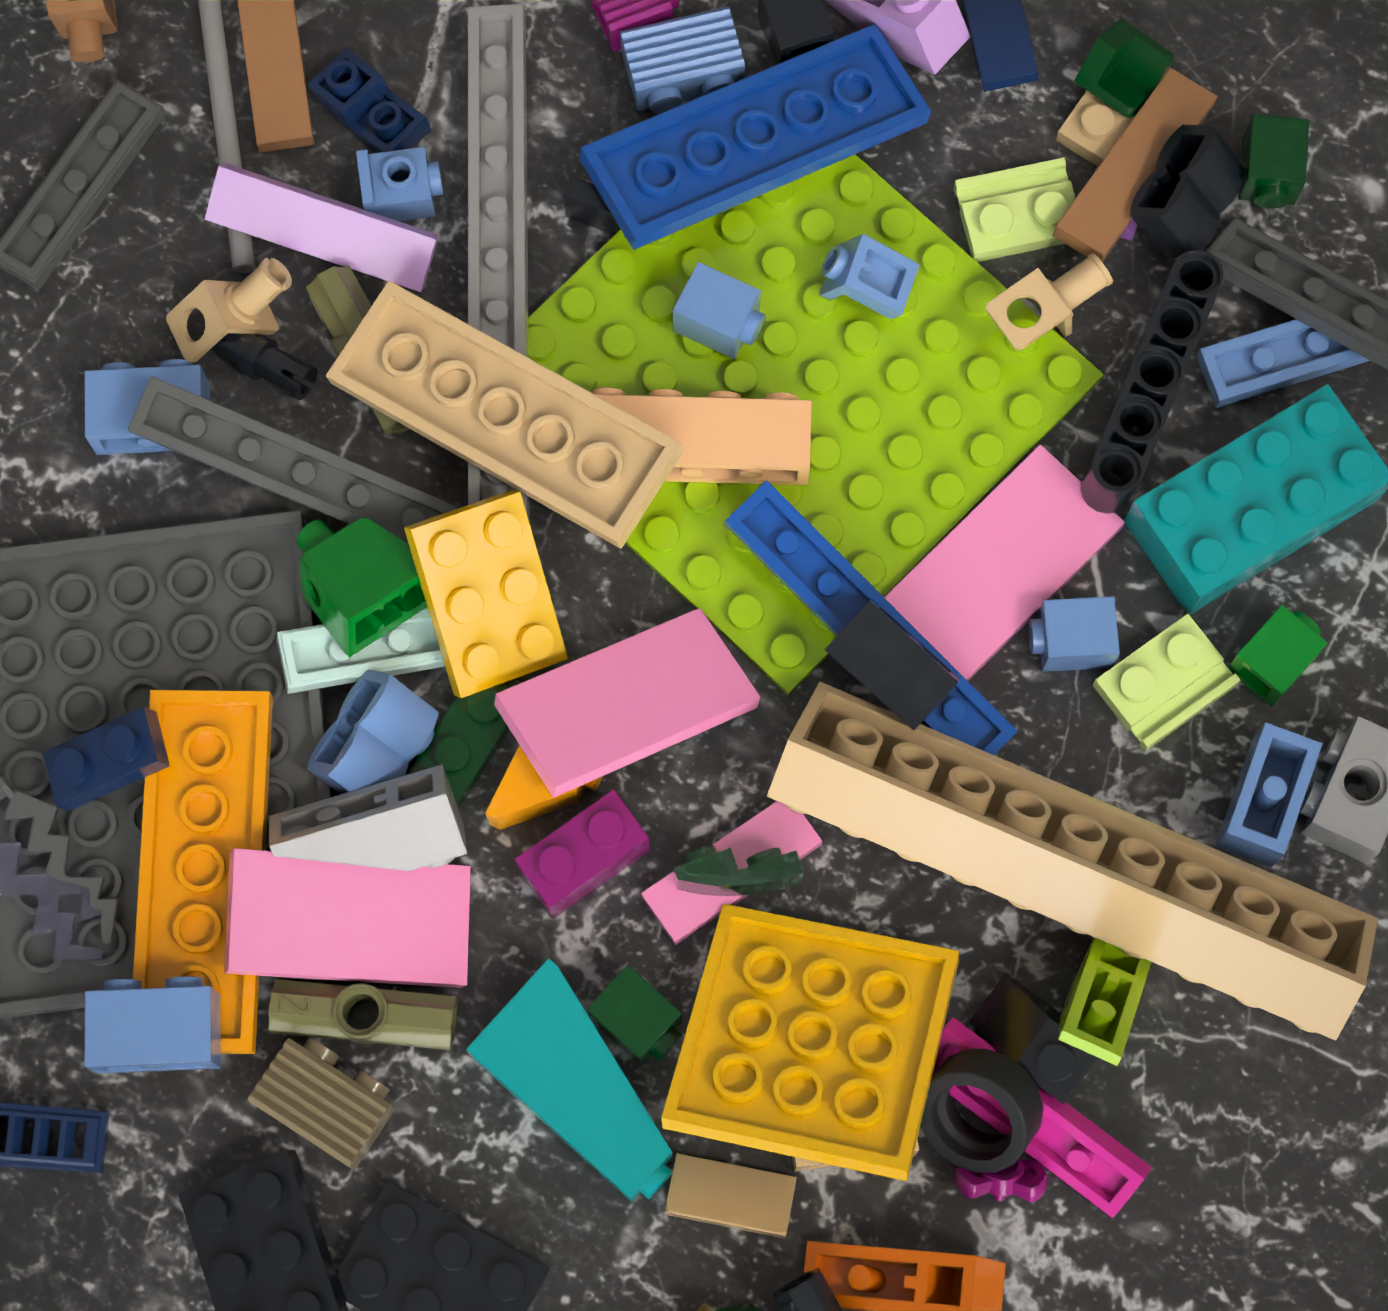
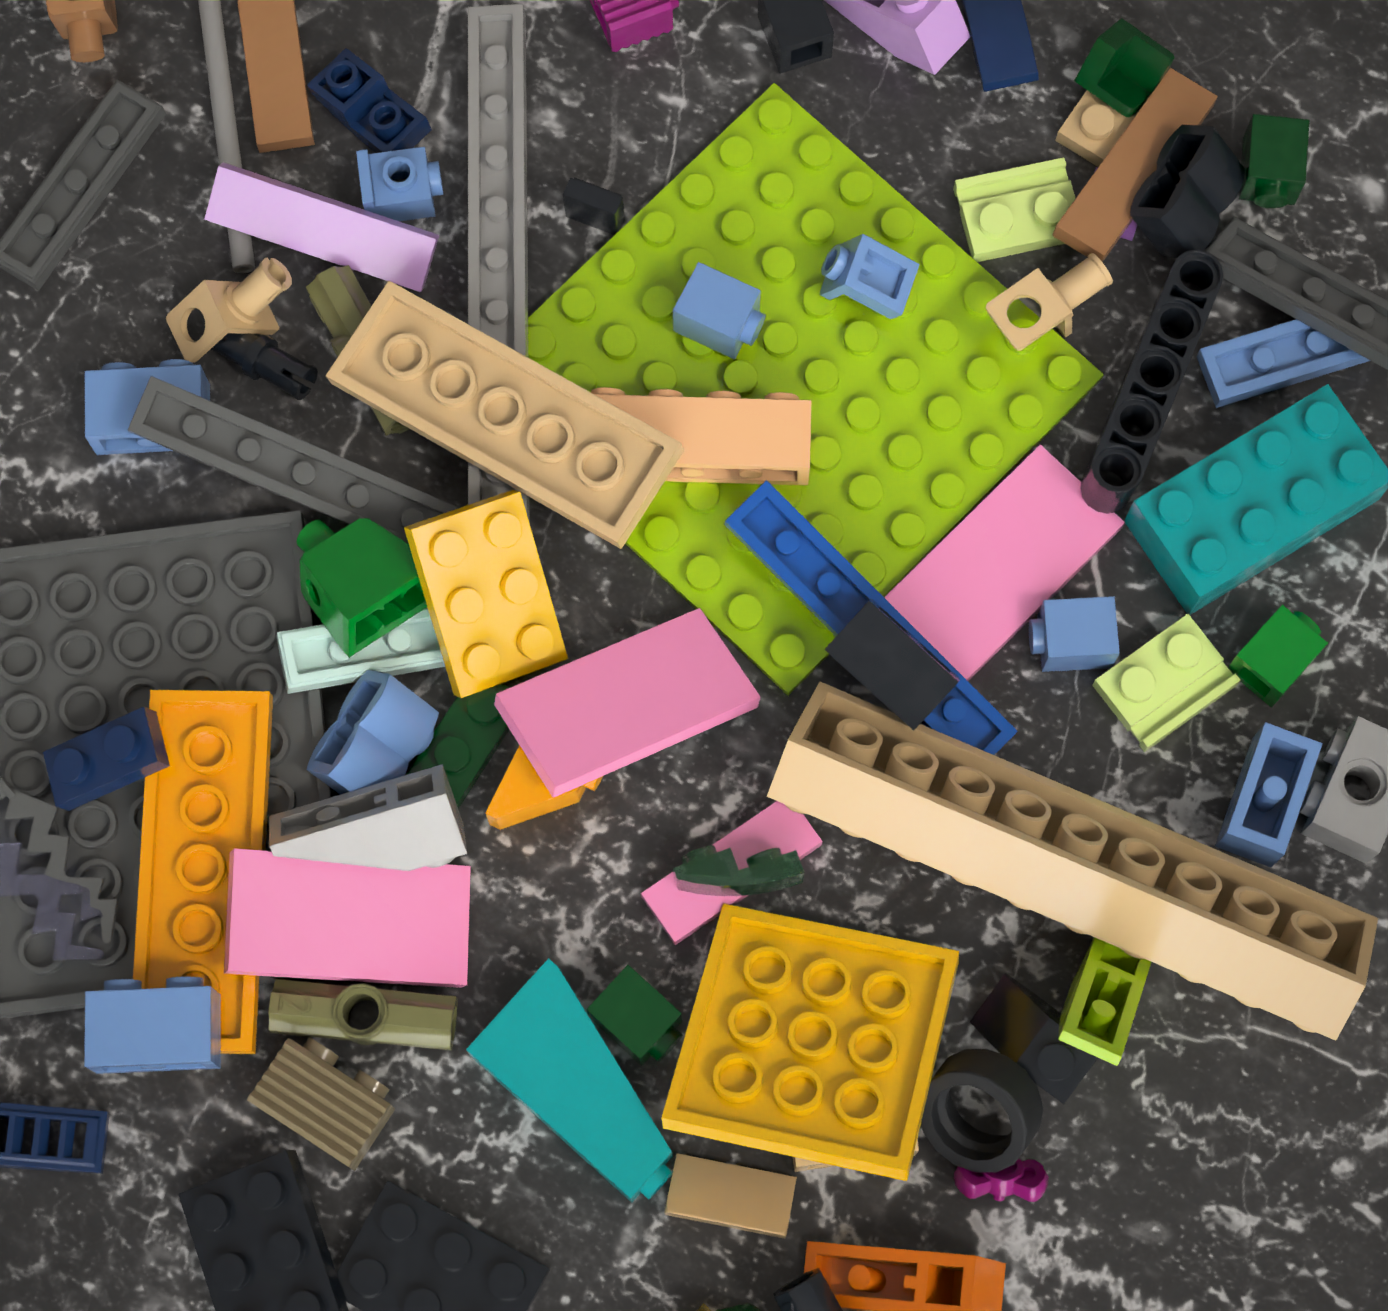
(583, 854): magenta brick -> none
(681, 59): medium blue brick -> none
(753, 136): blue plate -> none
(1066, 1140): dark pink plate -> none

